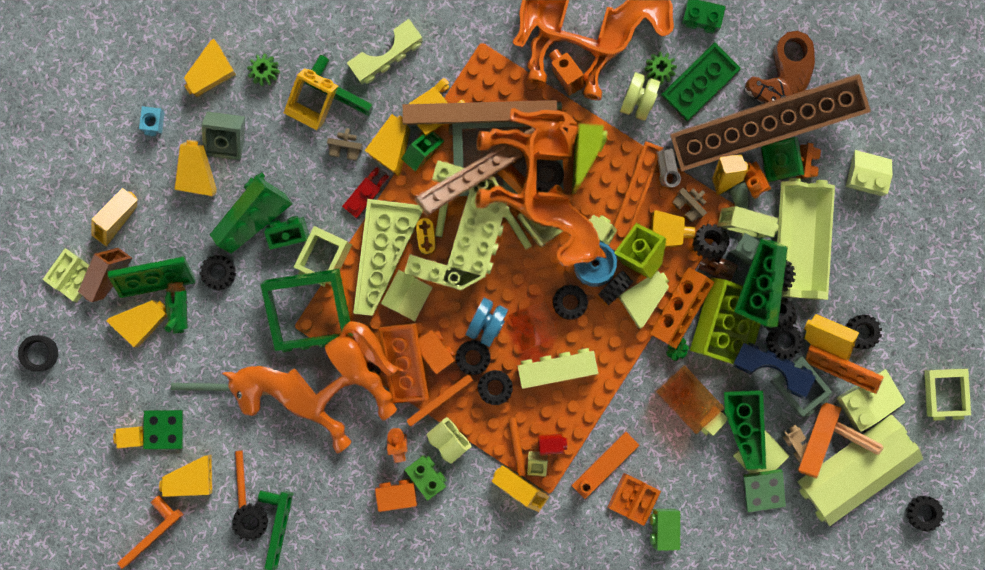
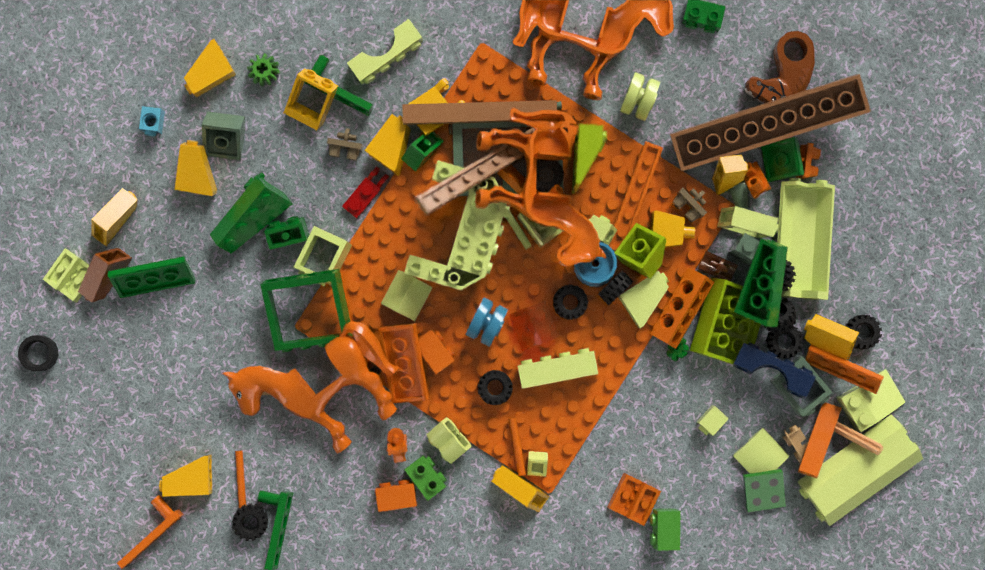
(129, 437): yellow brick -> none
(139, 322): yellow slope -> none
(163, 429): green tile -> none
(176, 307): green piece -> none
(199, 386): sand green bar -> none
(206, 272): black tyre -> none
(384, 240): yellowish green wing -> none
(420, 236): yellow beam -> none
(439, 400): orange tile -> none
(441, 220): yellowish green bar -> none
(472, 369): black tyre -> none
(552, 444): red brick -> none
(567, 72): orange torso -> none
(605, 465): orange piece -> none
(653, 64): bright green gear -> none
(668, 165): light grey piece -> none
(689, 399): clear orange slope -> none
(701, 81): green tile -> none
(709, 251): black tyre -> none
(746, 420): green wedge -> none
(870, 173): yellowish green slope -> none
(930, 388): yellowish green window -> none
(933, 522): black tyre -> none

